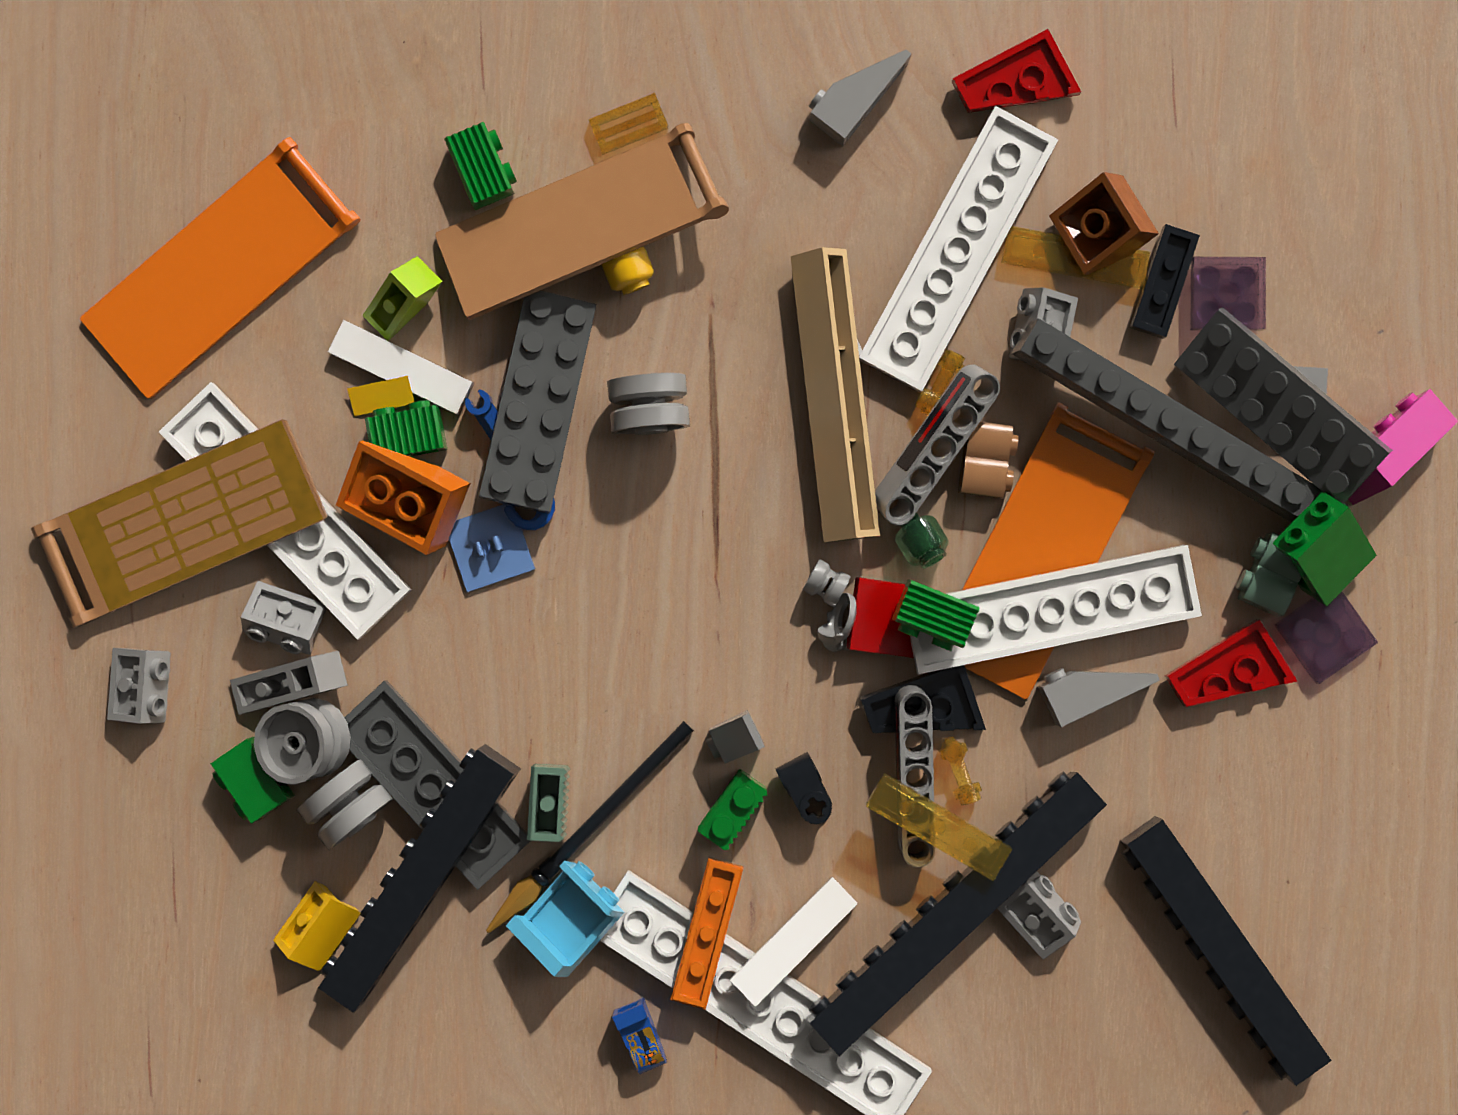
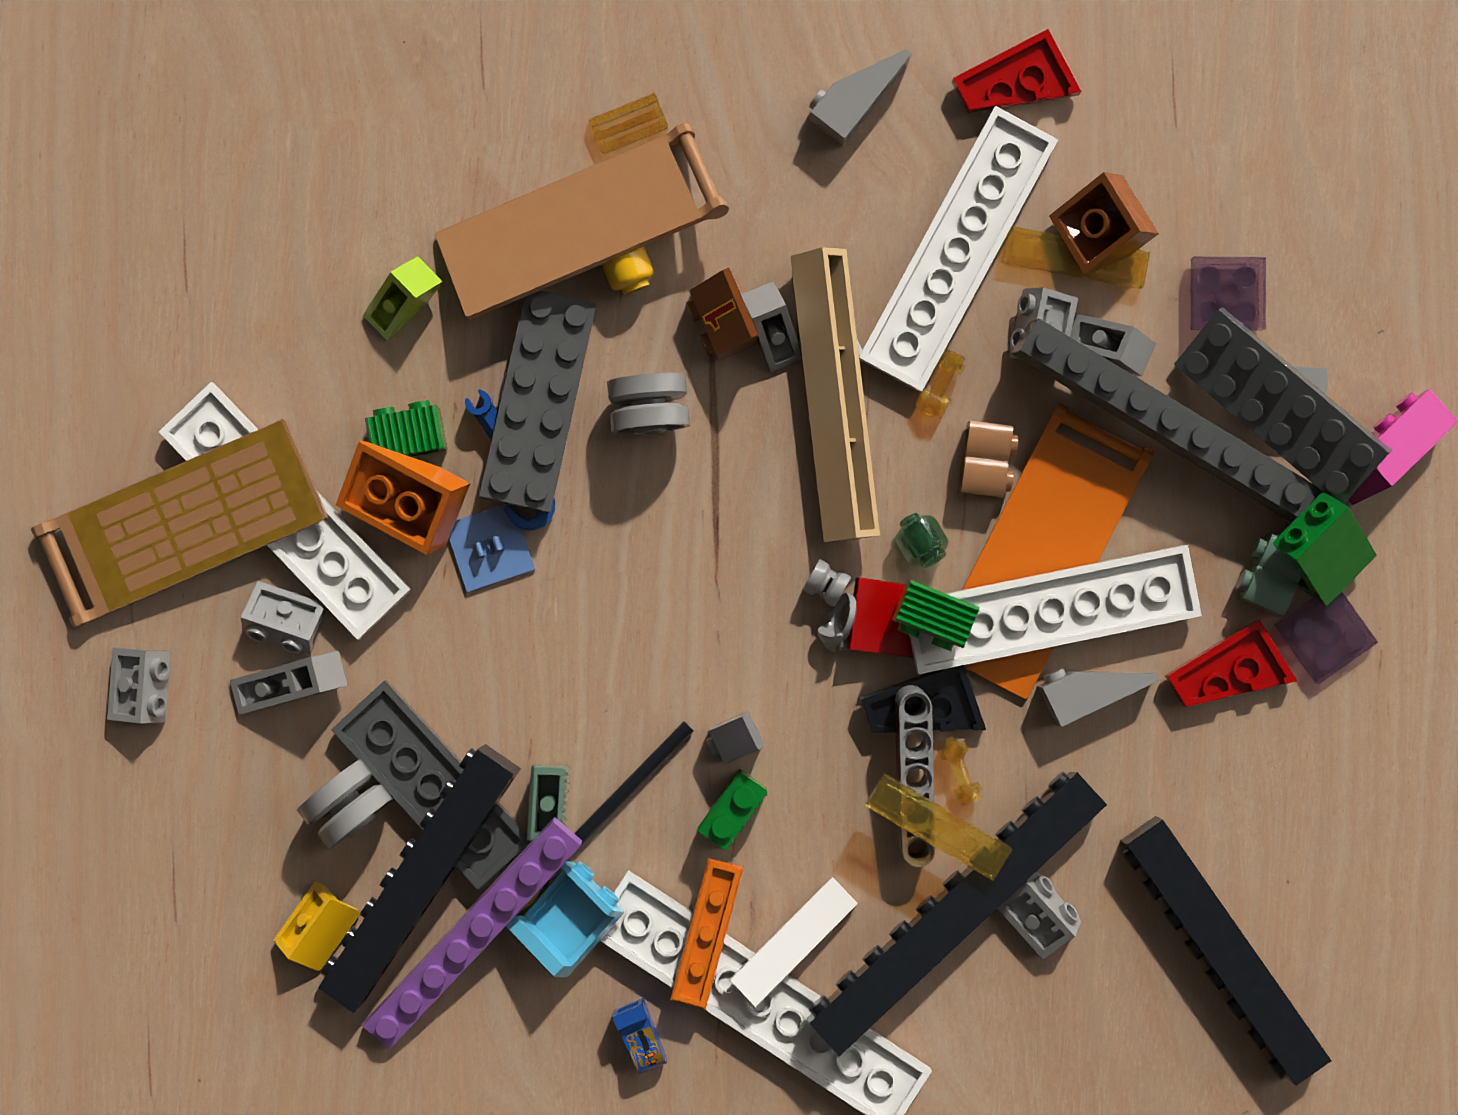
(216, 271): orange flag -> none
(253, 790): green brick -> none
(302, 741): light grey wheel -> none
(380, 394): yellow sticker -> none
(392, 362): white tile -> none
(472, 933): none -> medium lavender plate
(479, 165): green brick -> none
(722, 315): none -> dark orange slope
(773, 326): none -> light grey slope
(802, 783): black piece -> none
(952, 437): light grey beam -> none
(1115, 342): none -> light grey slope
(1164, 281): black plate -> none

